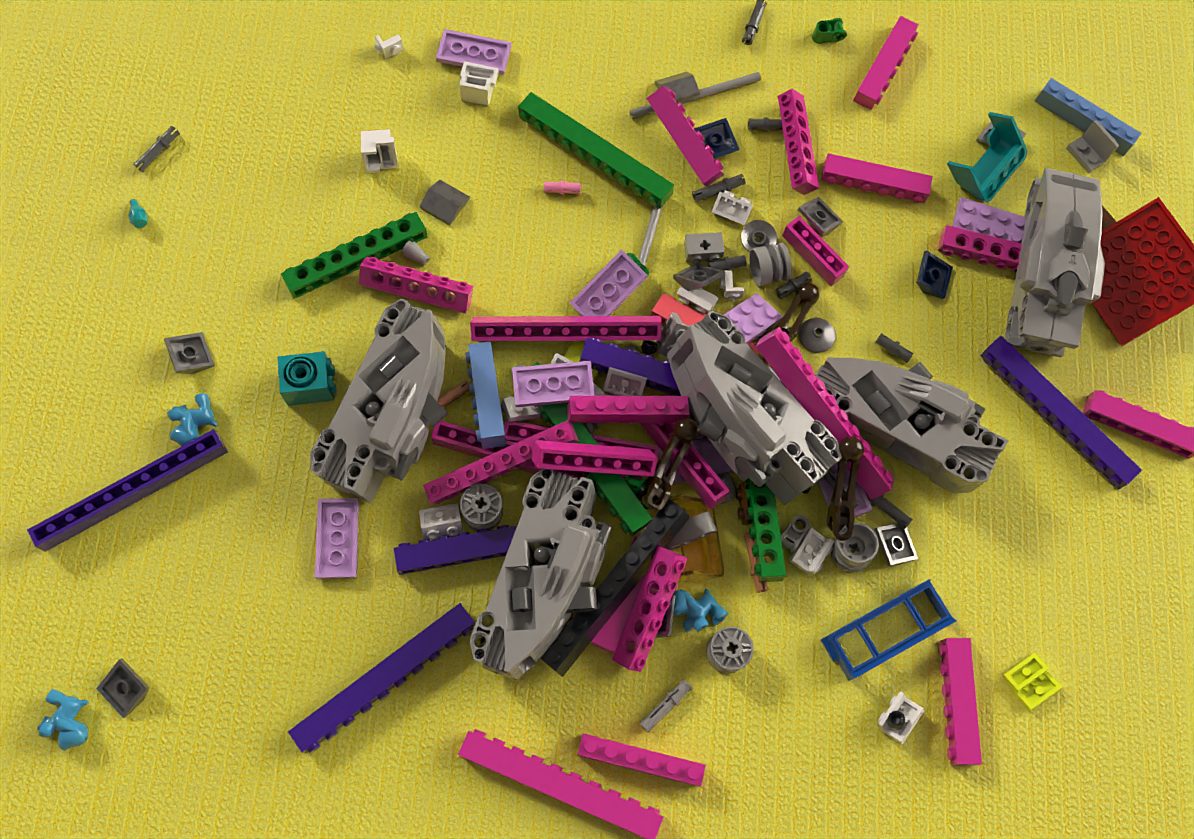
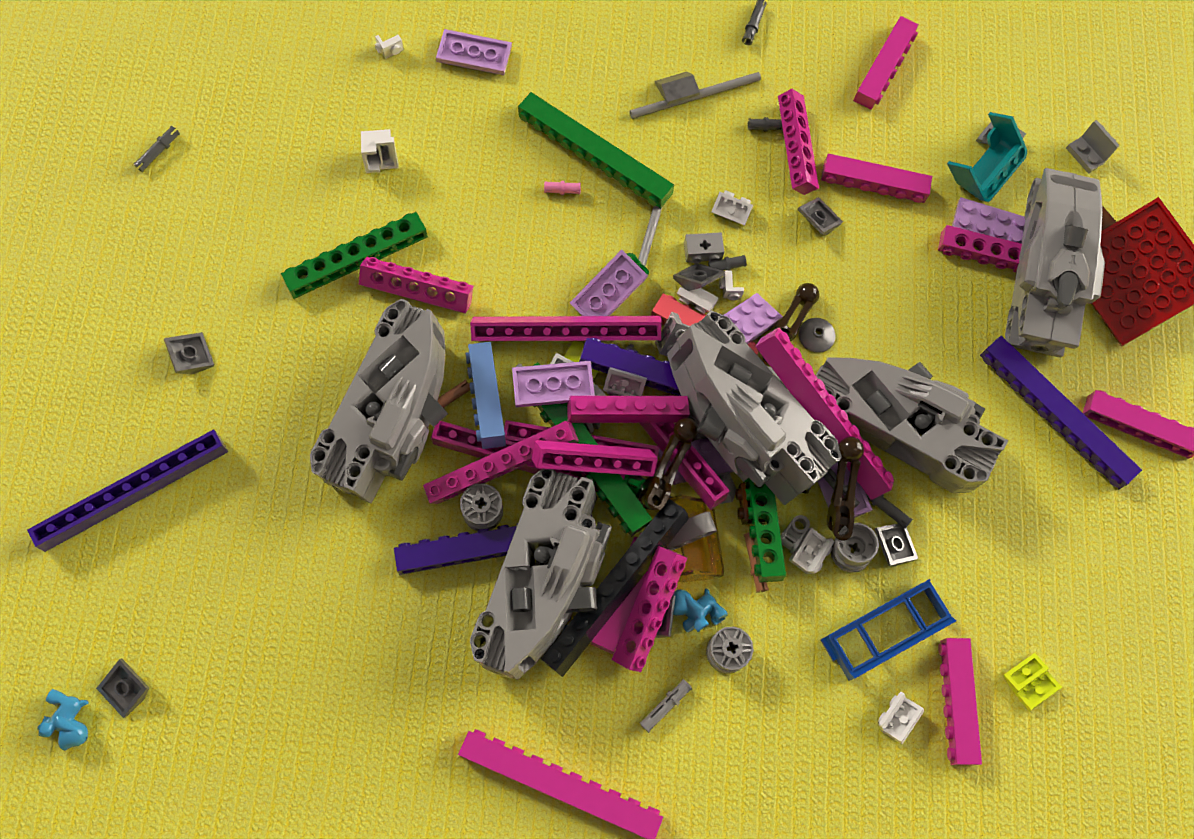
(137, 215): teal piece -> none
(191, 419): dark azure animal -> none
(306, 378): teal brick -> none
(337, 538): lavender plate -> none
(382, 678): dark purple brick -> none
(415, 253): light grey cone -> none
(440, 521): white bracket -> none
(444, 201): flat silver slope -> none
(477, 83): white plate -> none
(518, 413): white bracket -> none
(641, 760): dark pink brick -> none
(648, 347): black hinge -> none
(685, 136): dark pink brick -> none
(719, 137): dark blue slope -> none
(725, 184): dark grey pin -> none
(758, 229): flat silver dish -> none
(770, 264): light grey wheel -> none
(793, 285): dark grey pin -> none
(815, 251): dark pink brick -> none
(829, 31): green piece -> none
(893, 717): black hinge -> none
(894, 347): dark grey pin -> none
(934, 275): dark blue slope -> none
(1083, 113): medium blue brick -> none

